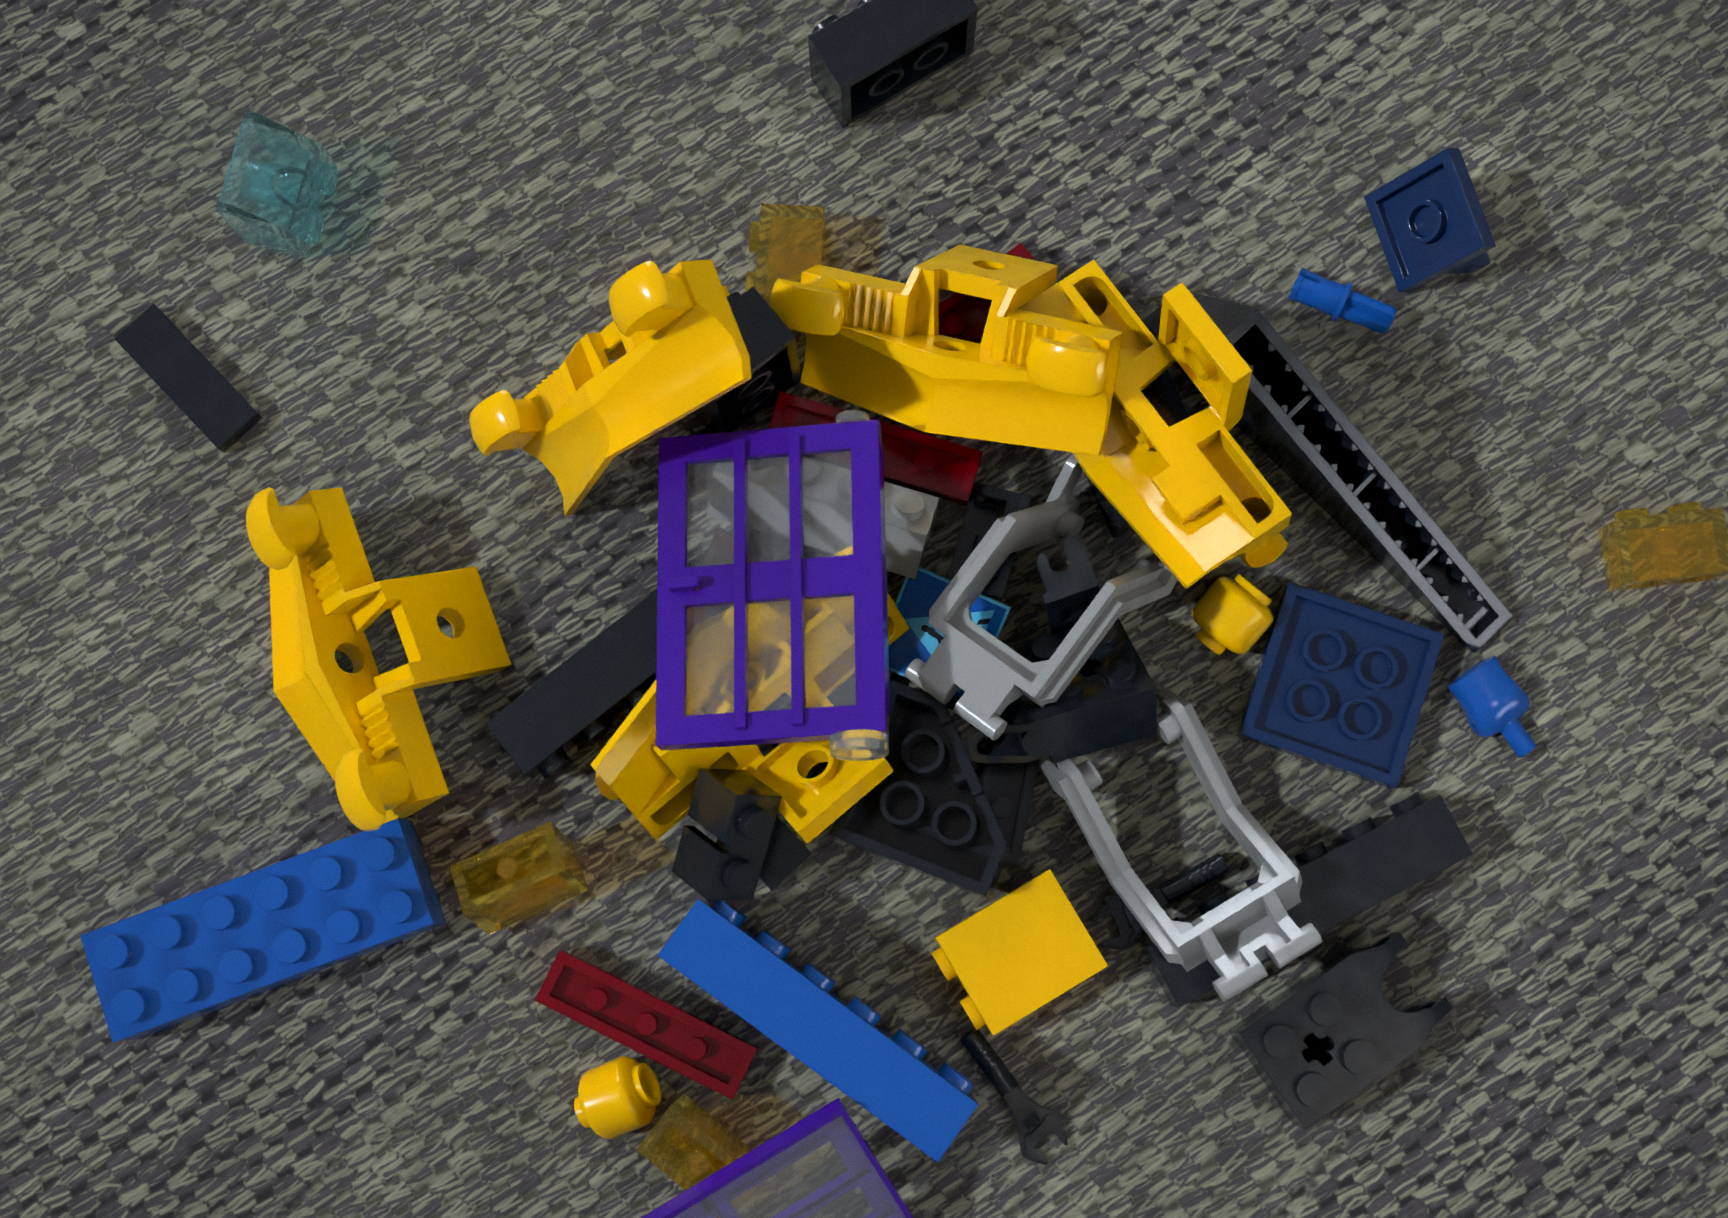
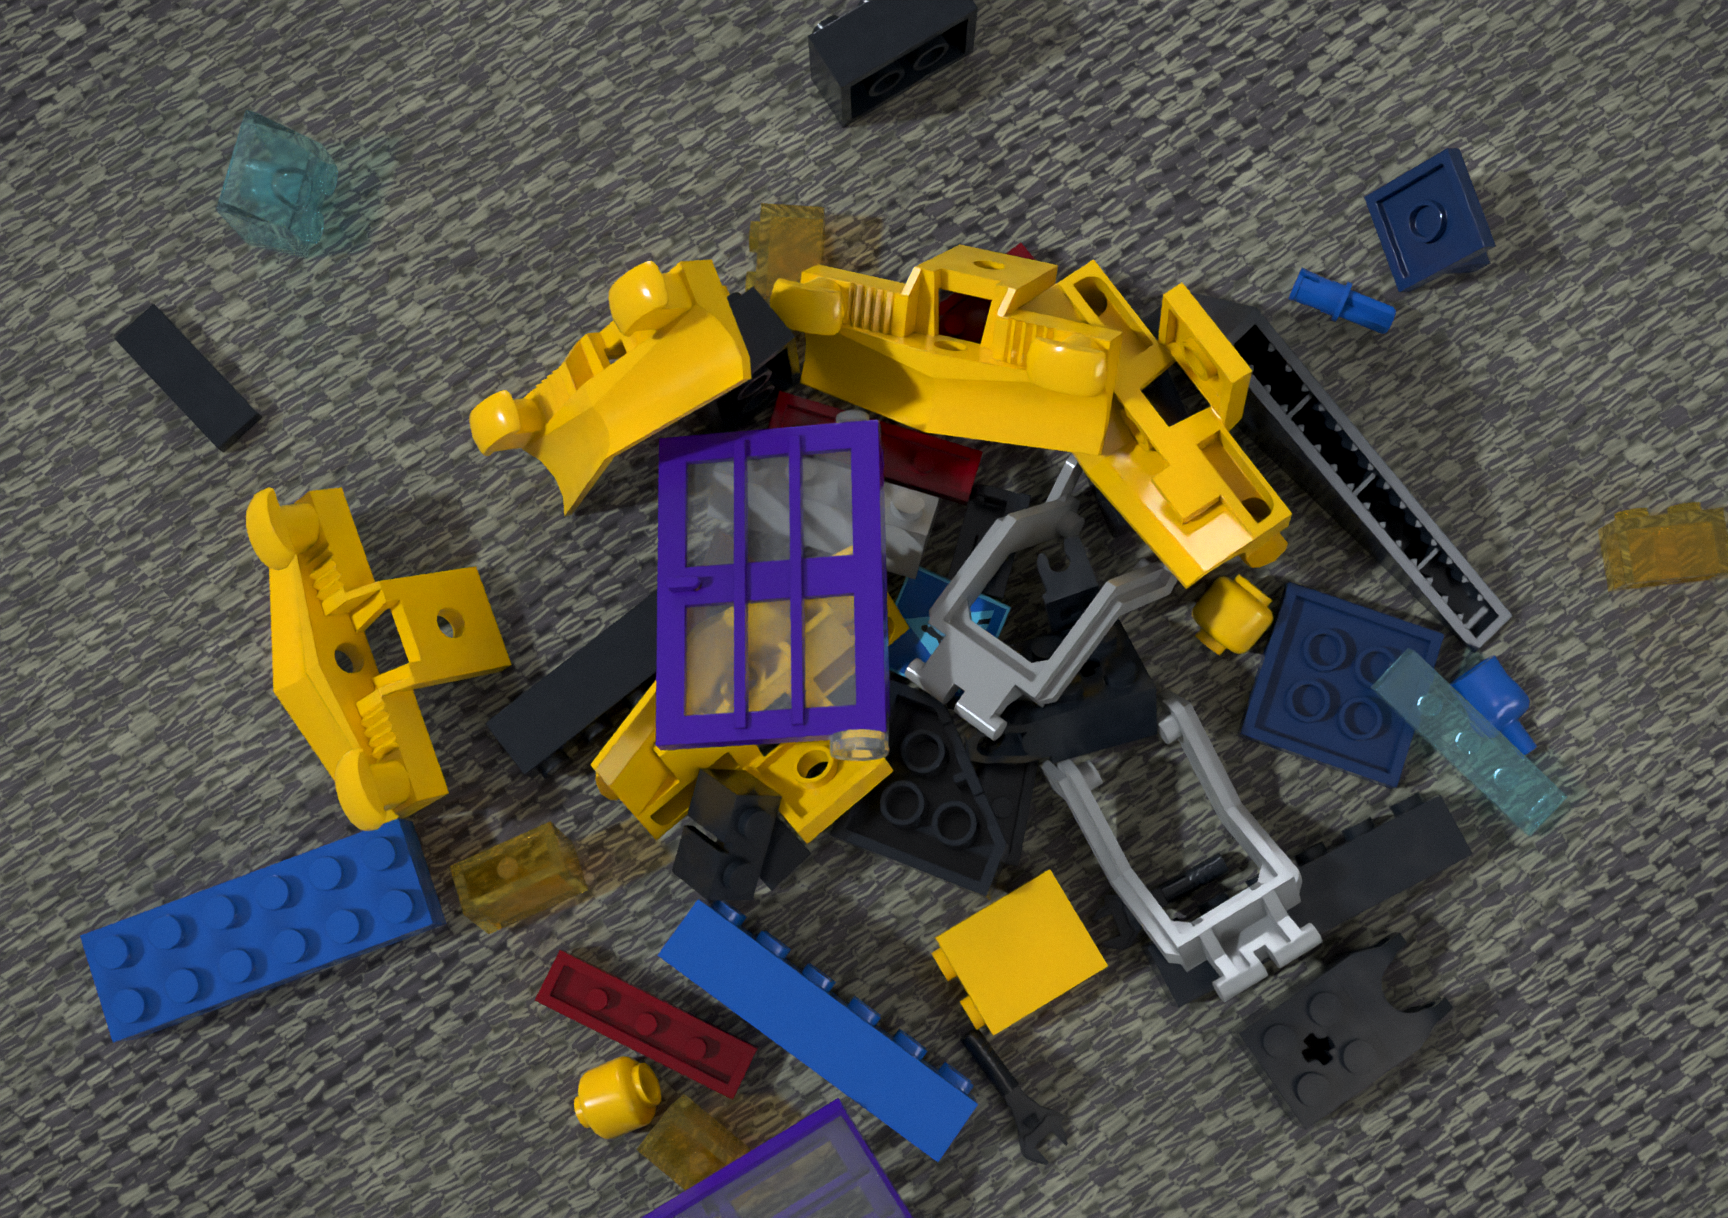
(1469, 742): none -> clear light blue tile

